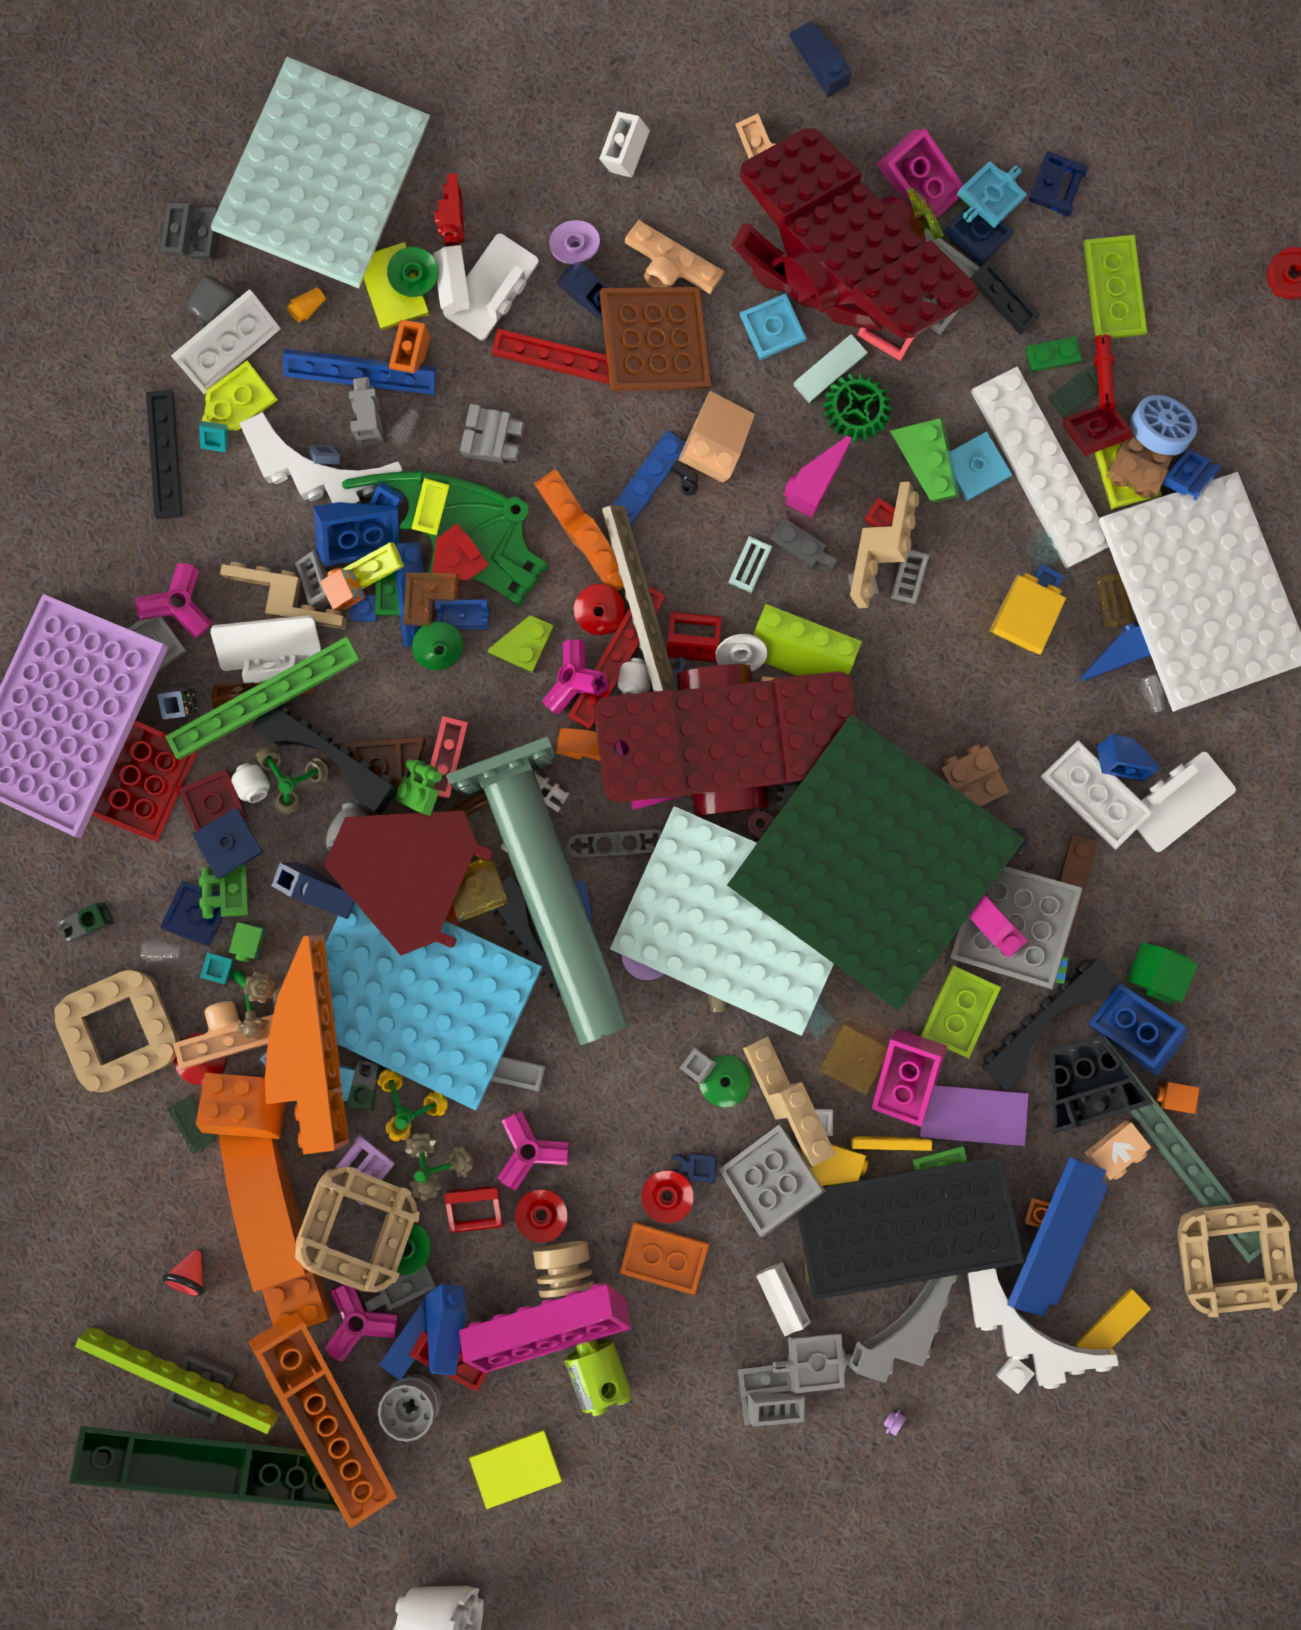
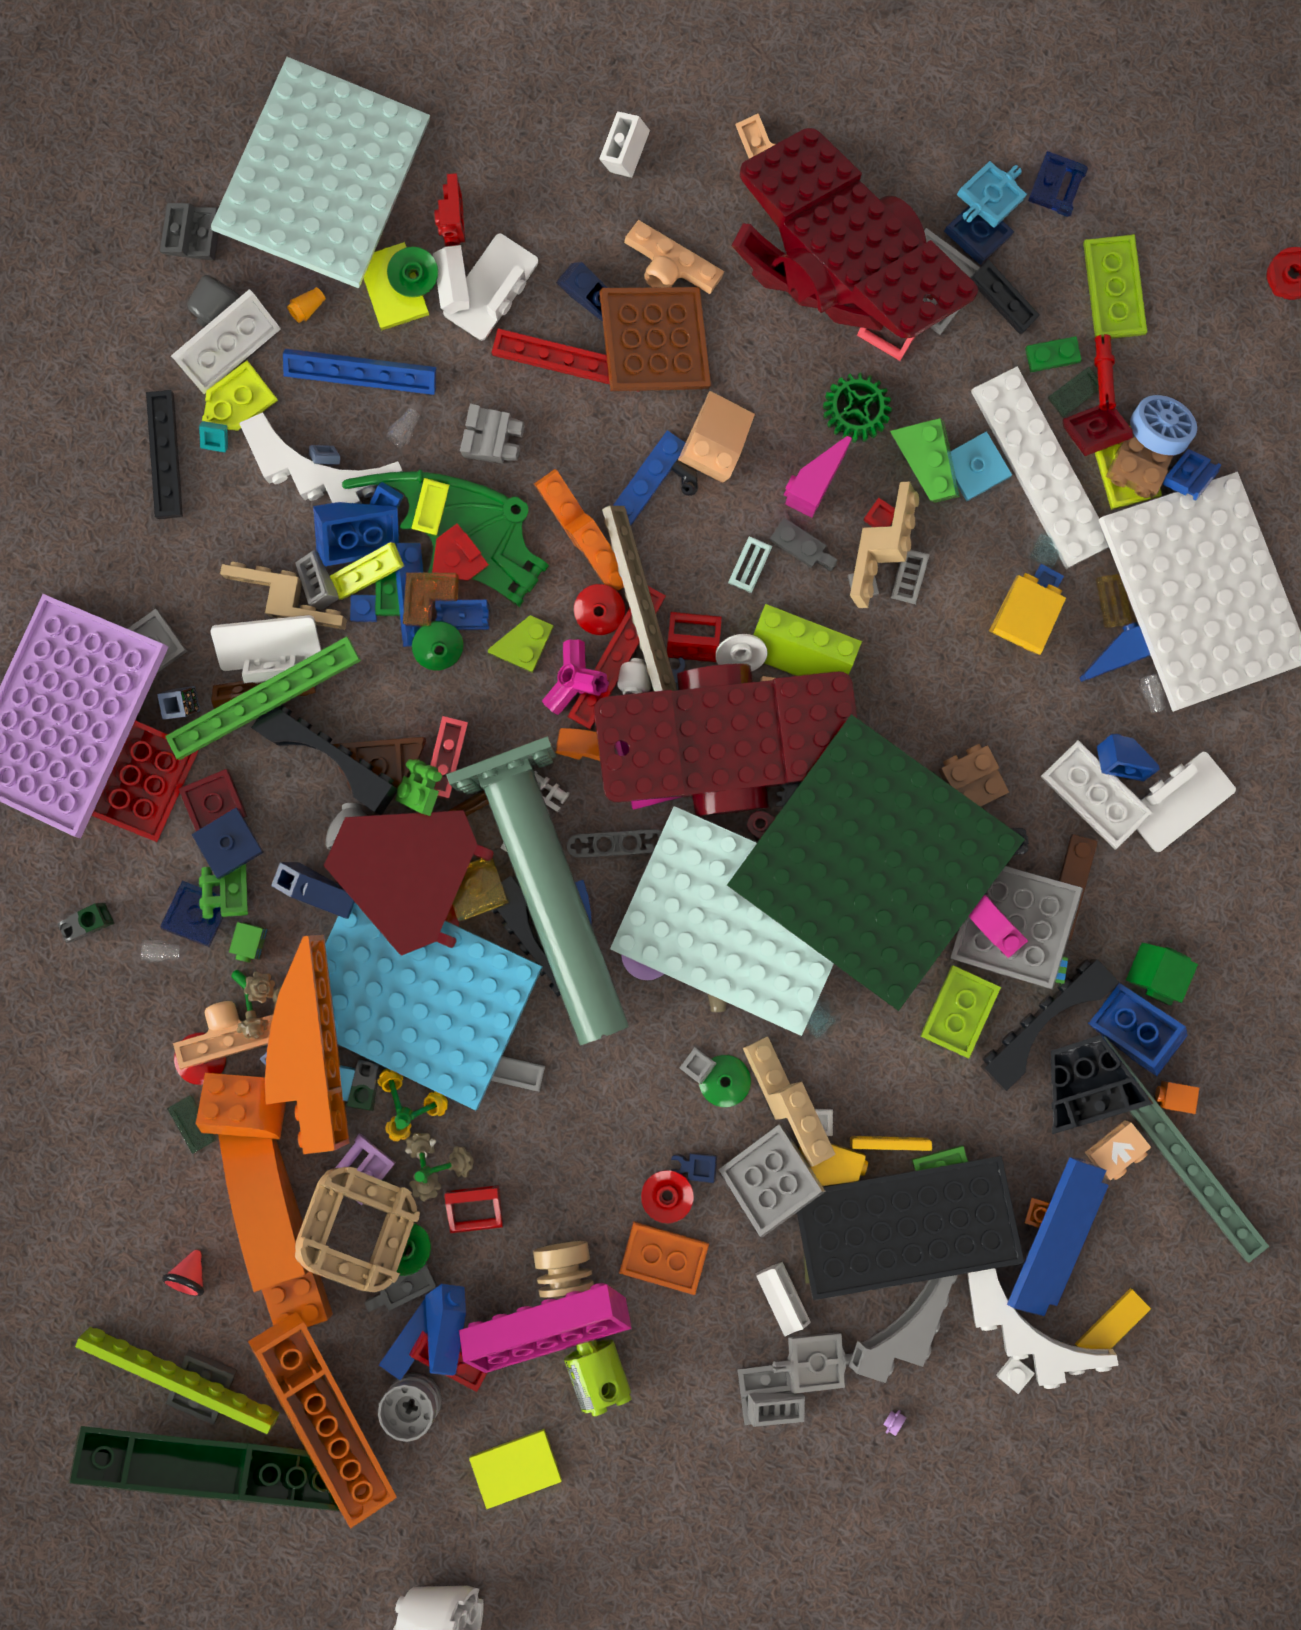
(79, 1043): tan plate -> none
(181, 587): dark pink piece -> none
(217, 968): teal plate -> none
(250, 783): white head -> none
(287, 800): dark tan plant -> none
(342, 588): brick -> none
(347, 1335): dark pink piece -> none
(366, 407): light grey hips -> none
(410, 346): orange slope -> none
(519, 1165): dark pink piece -> none
(541, 1229): red dish -> none
(574, 234): lavender dish -> none
(773, 326): medium azure plate -> none
(822, 58): dark blue slope -> none
(830, 368): light aqua tile -> none
(854, 1059): clear yellow plate -> none
(909, 1077): dark pink slope -> none
(921, 166): dark pink slope -> none
(923, 206): clear neon green slope -> none
(976, 1115): medium lavender tile -> none
(1239, 1295): tan plate -> none

